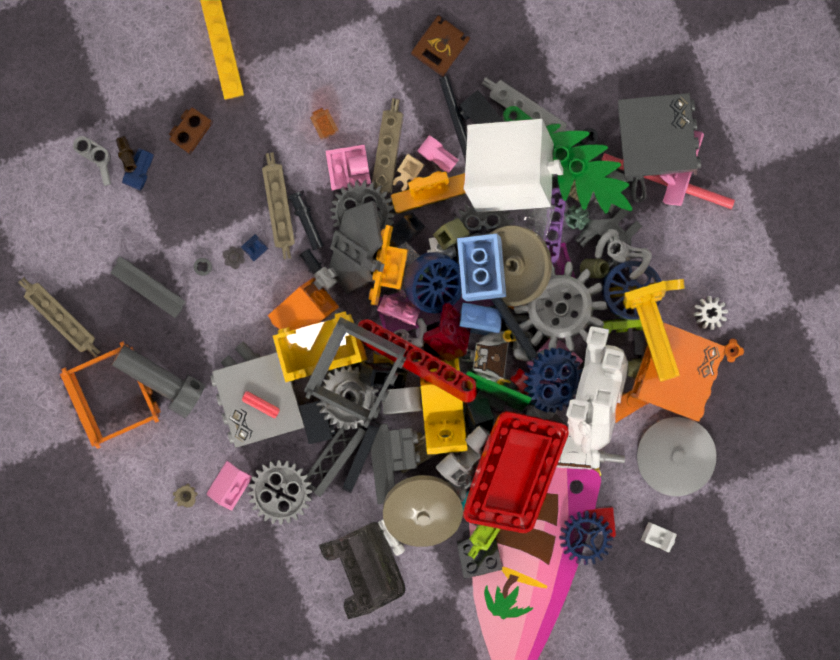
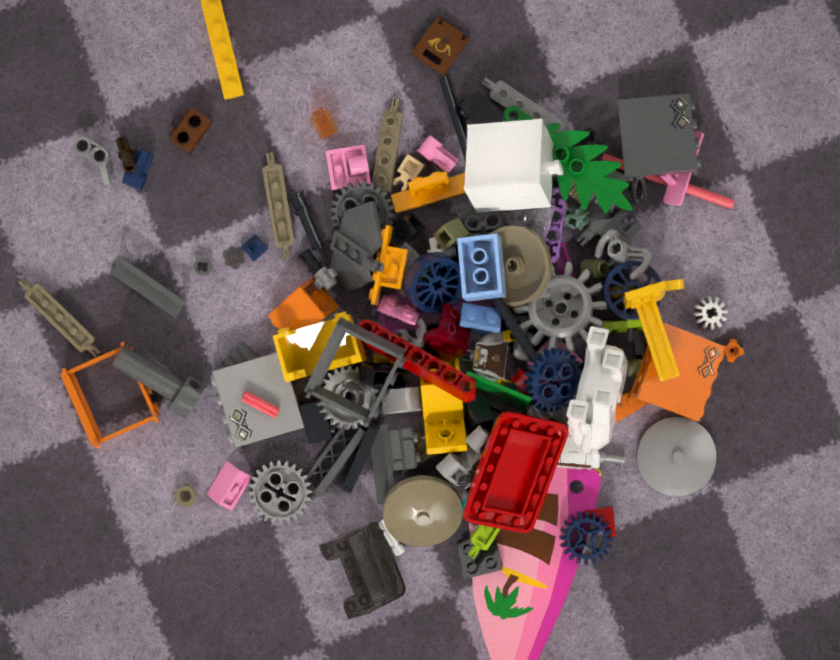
(658, 537): white bracket -> none

